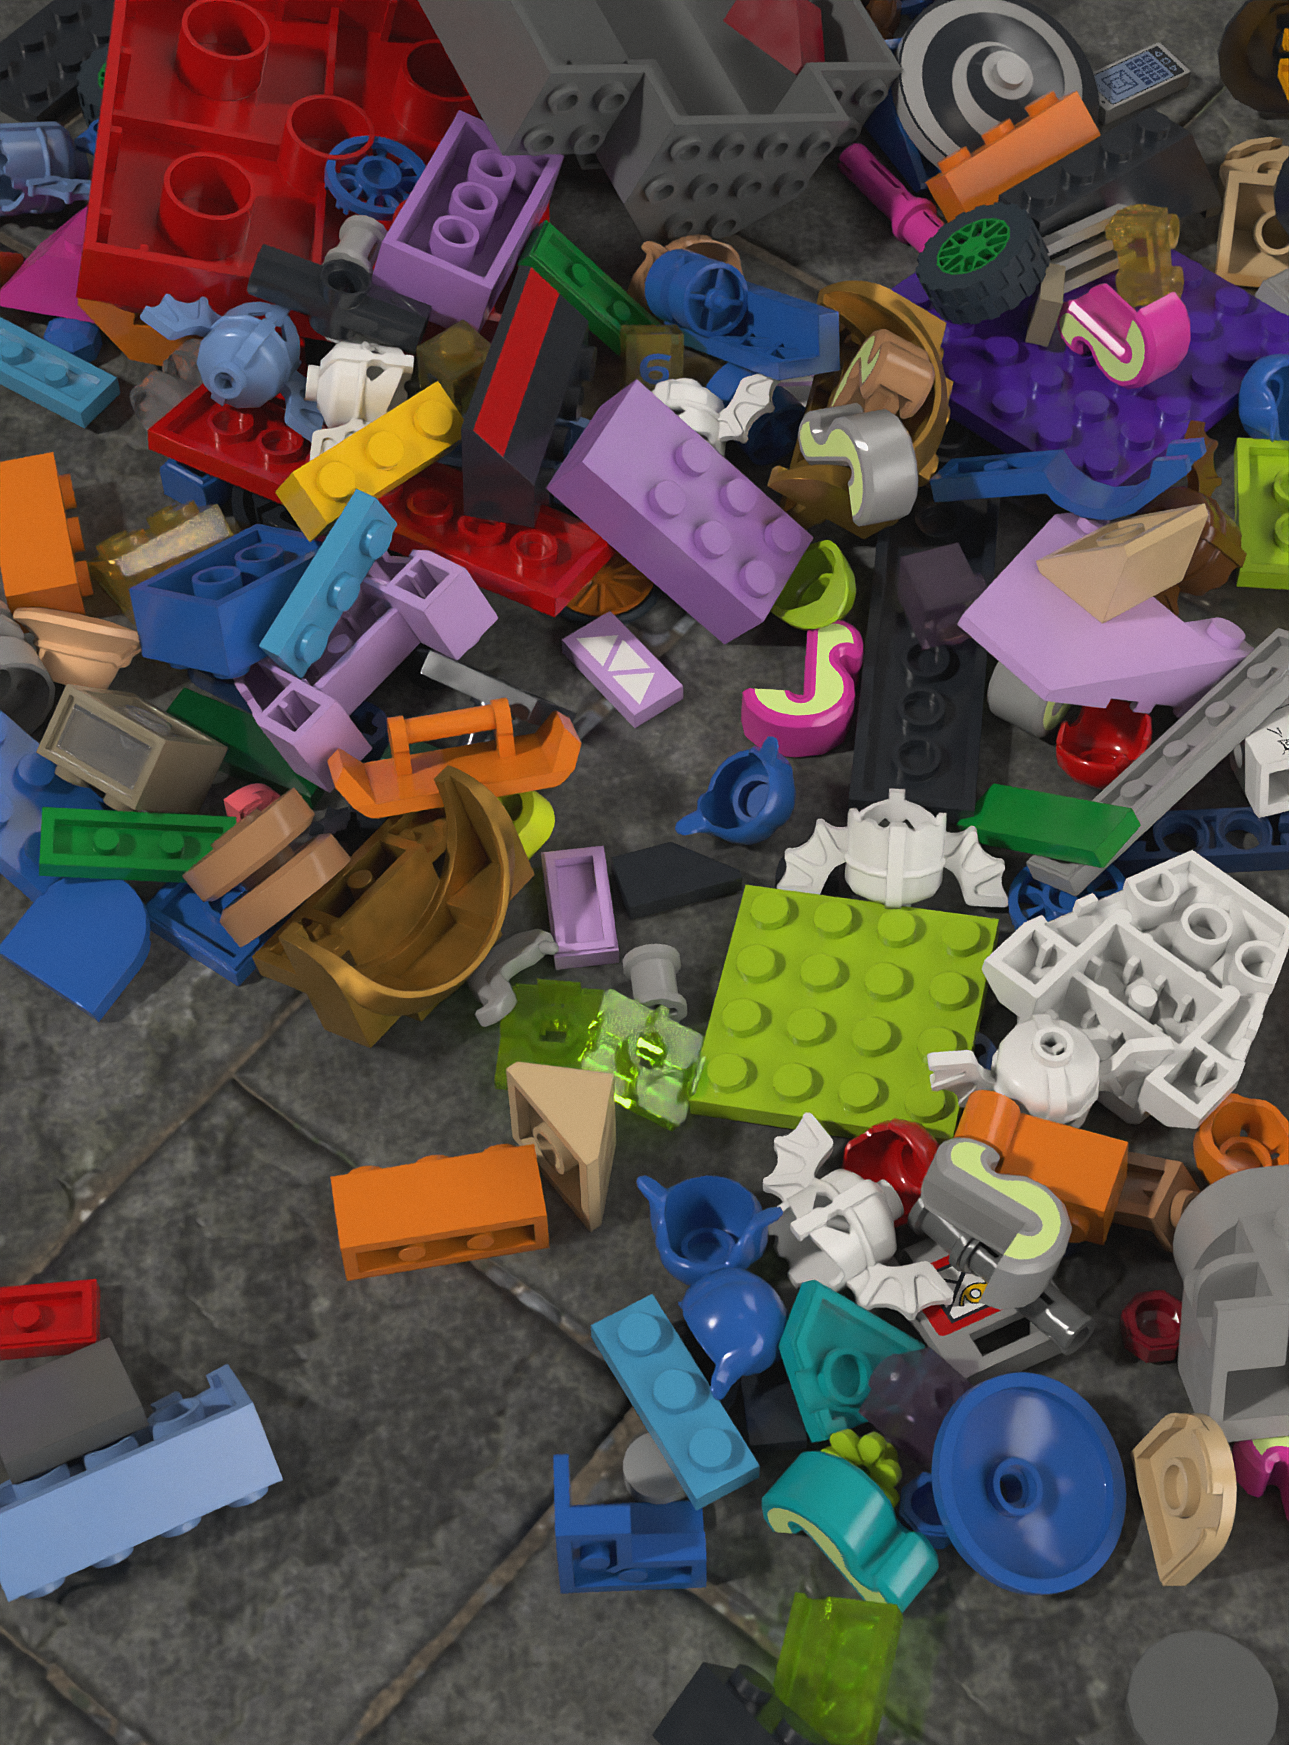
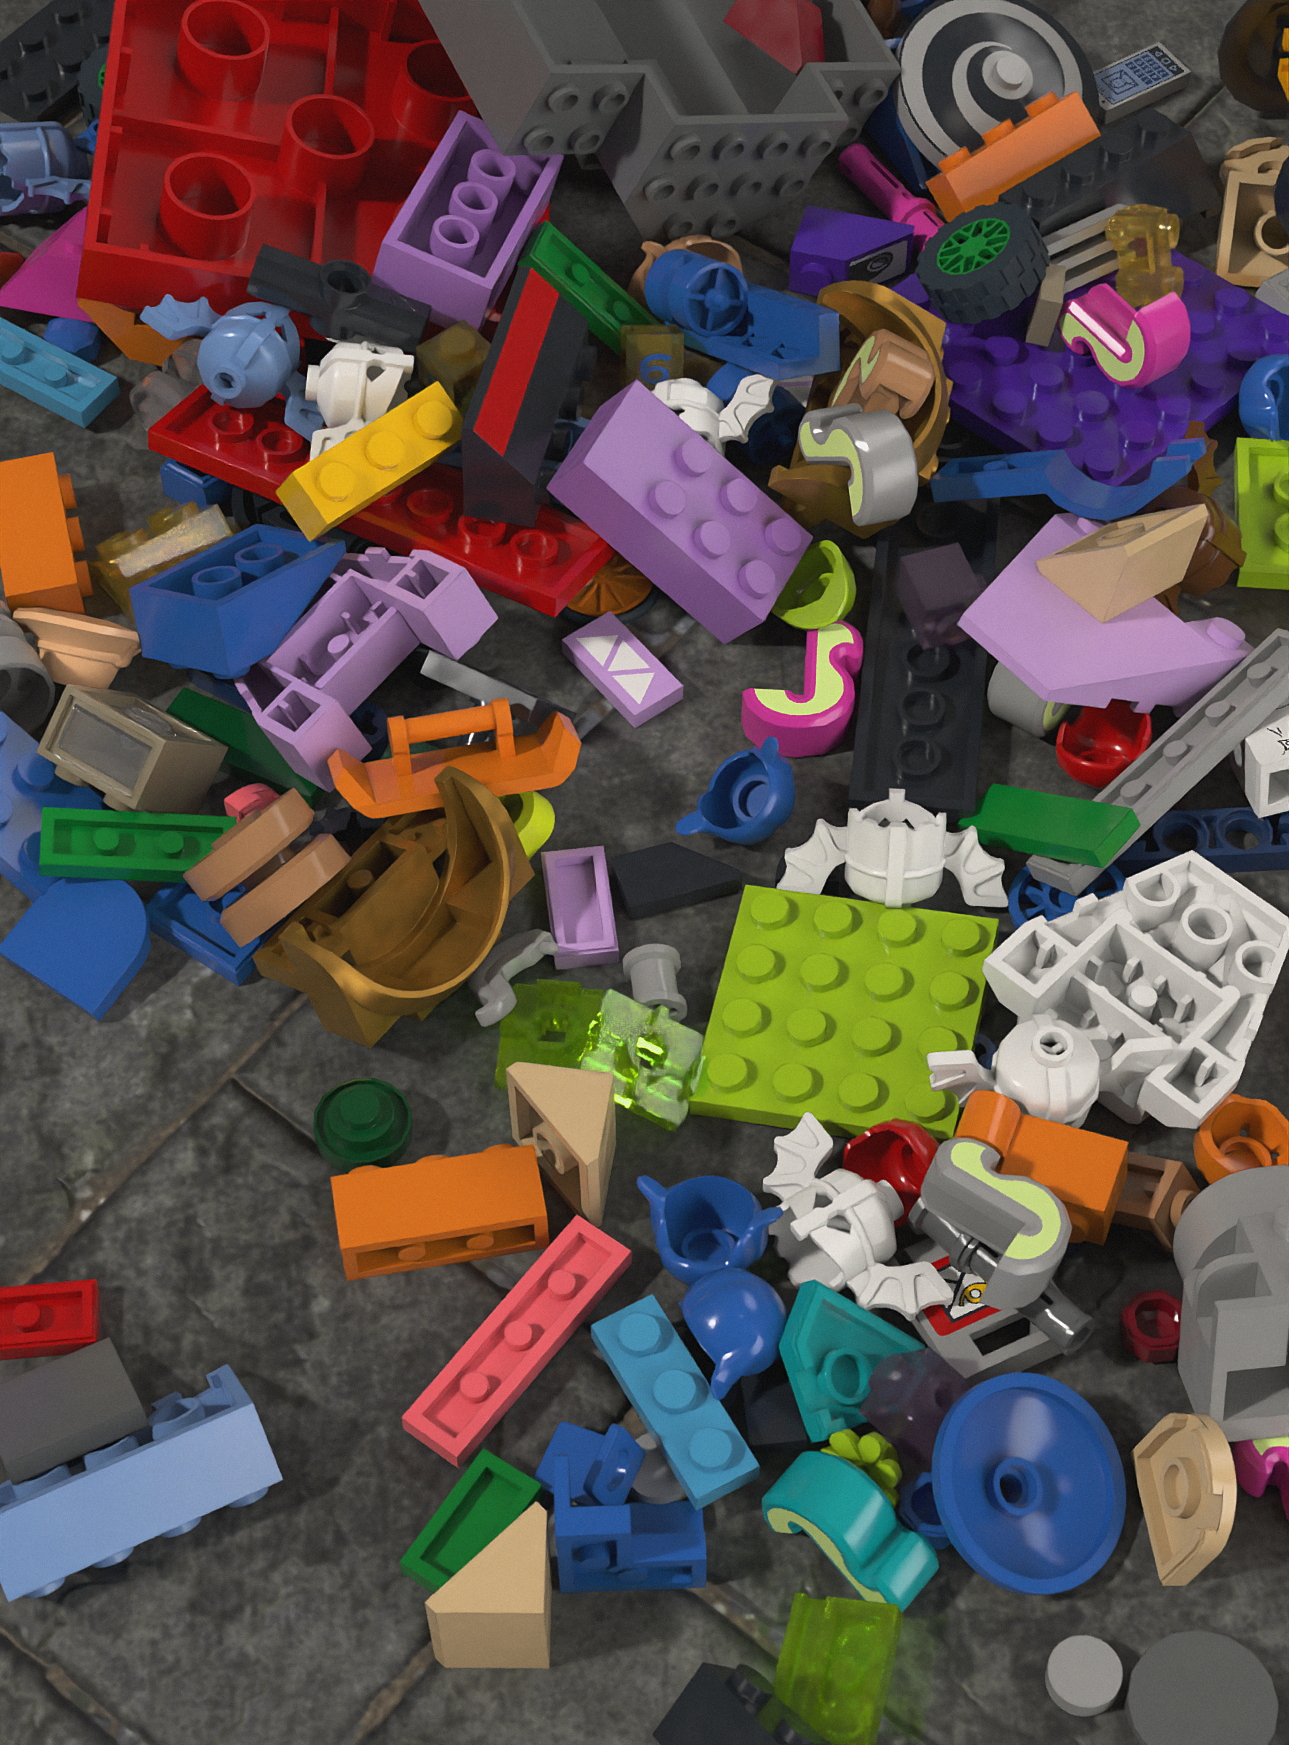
(329, 584): dark azure plate -> none
(359, 242): light grey bush -> none
(363, 1124): none -> dark green plate
(373, 178): blue wheel -> none
(469, 1519): none -> green tile
(498, 1602): none -> tan slope
(516, 1341): none -> coral plate
(599, 1464): none -> blue bracket
(847, 247): none -> dark purple slope
(1083, 1675): none -> light grey tile

